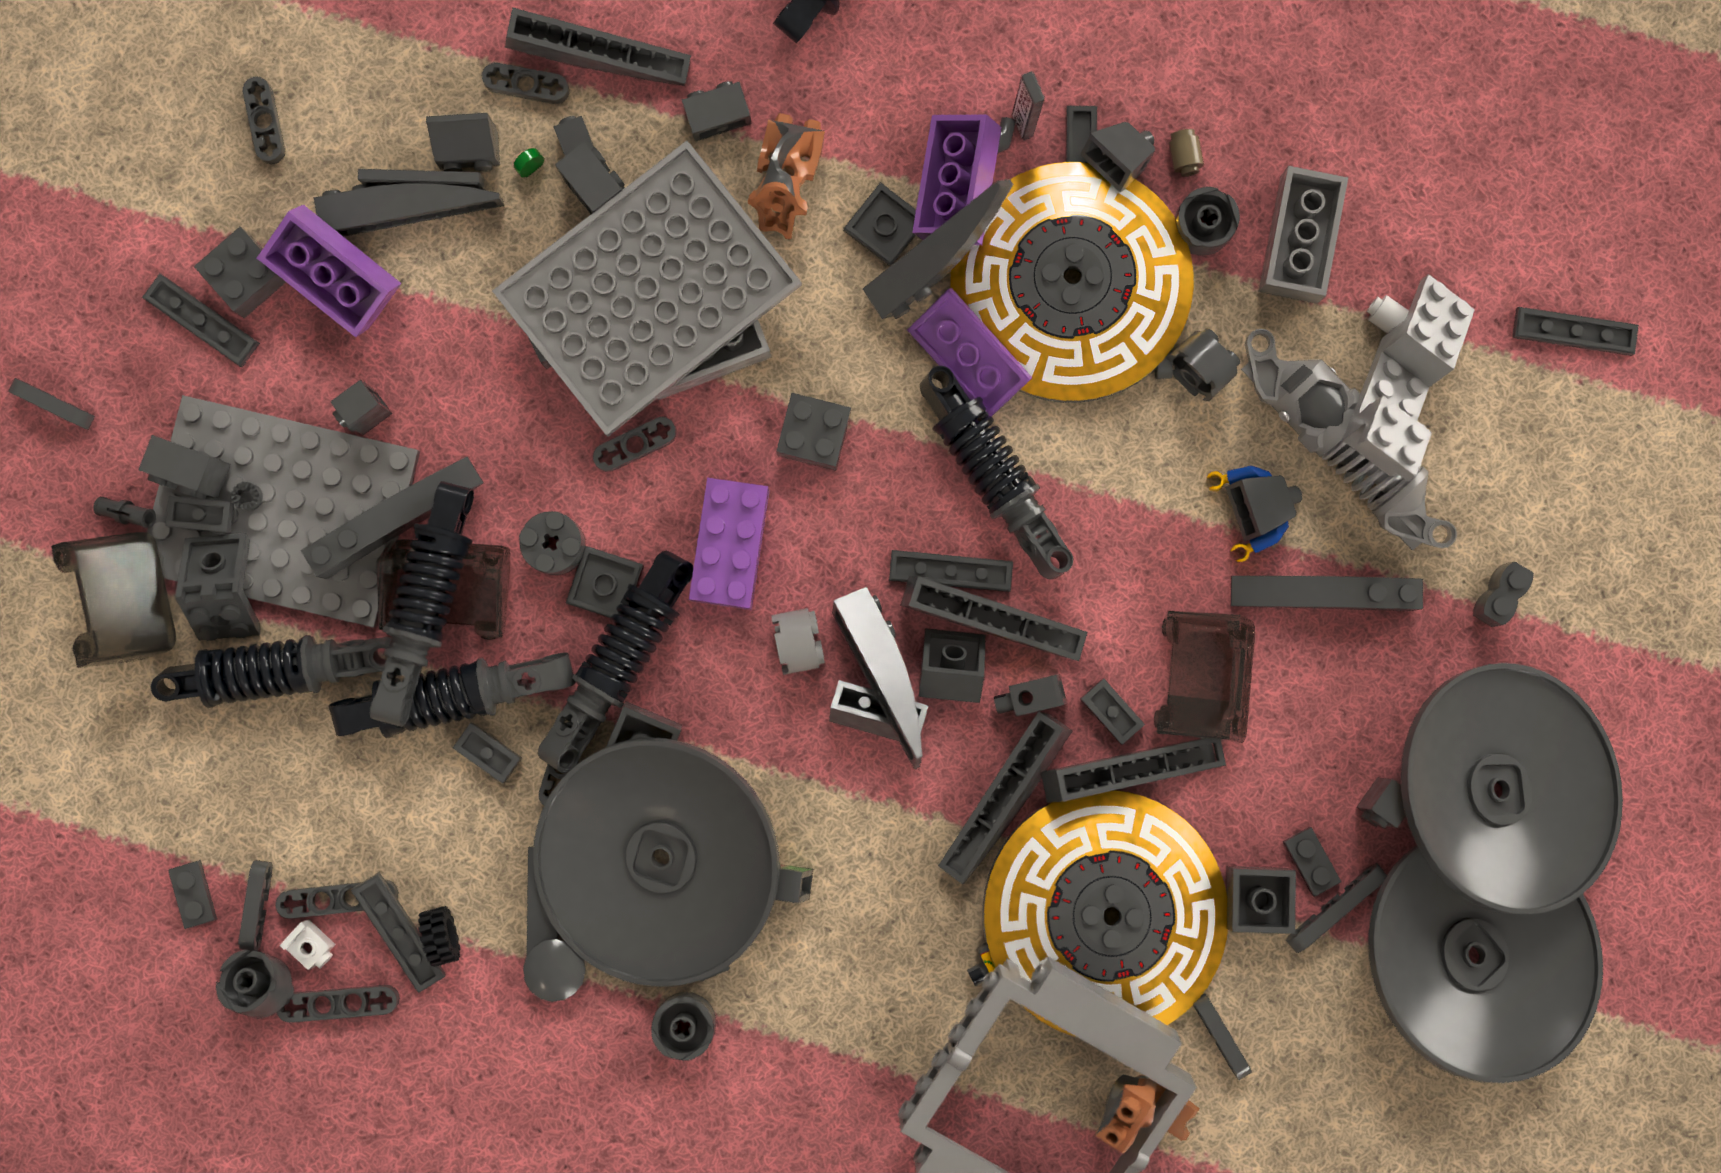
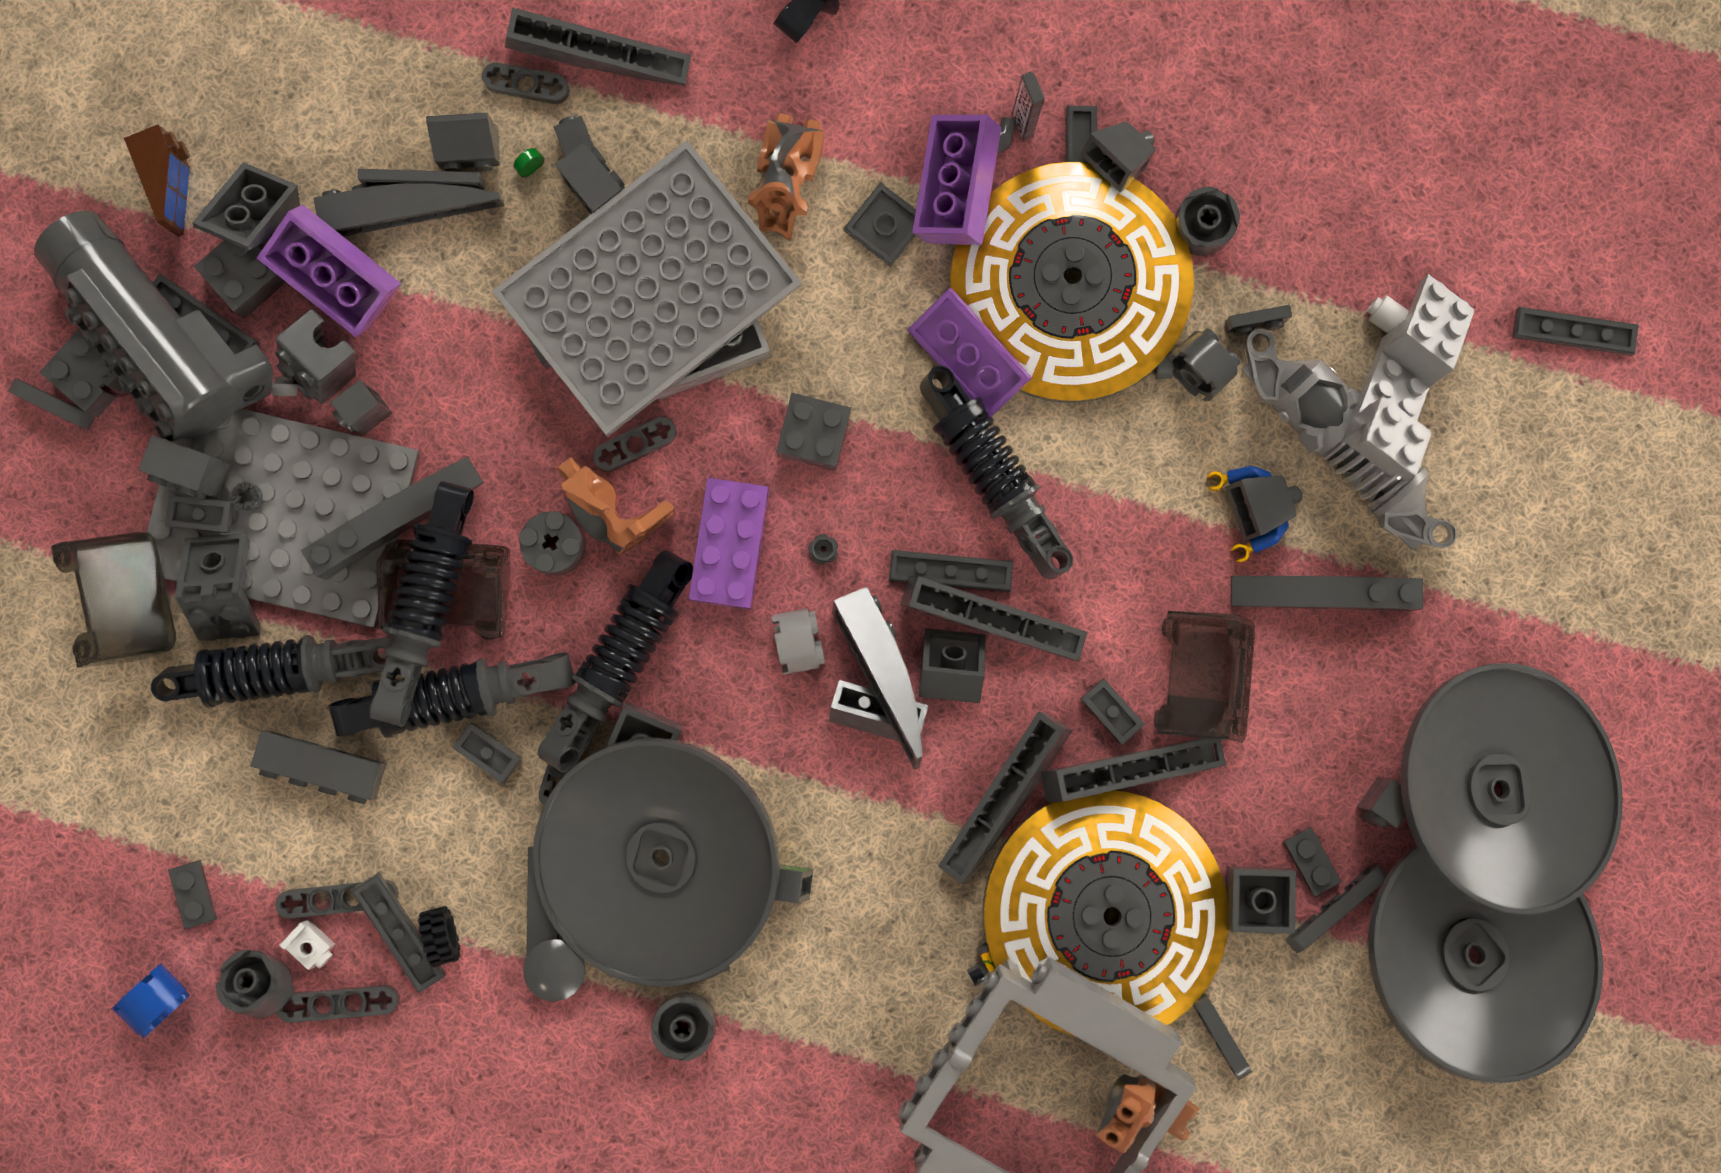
(81, 375): none -> dark grey piece
(124, 512): dark grey pin -> none
(151, 1001): none -> blue brick
(163, 173): none -> reddish brown slope
(167, 362): none -> dark grey piece
(248, 207): none -> dark grey slope
(251, 101): dark grey beam -> none
(253, 913): dark grey beam -> none
(284, 386): none -> light grey plate
(315, 368): none -> dark grey piece
(318, 765): none -> dark grey brick
(595, 509): none -> nougat hips
(602, 581): dark grey tile -> none
(716, 110): dark grey brick -> none
(815, 549): none -> dark grey plate
(935, 256): dark grey slope -> none
(1046, 694): dark grey torso -> none
(1186, 152): dark tan brick -> none
(1246, 322): none -> dark grey plate
(1303, 234): light grey brick -> none
(1504, 589): dark grey brick -> none

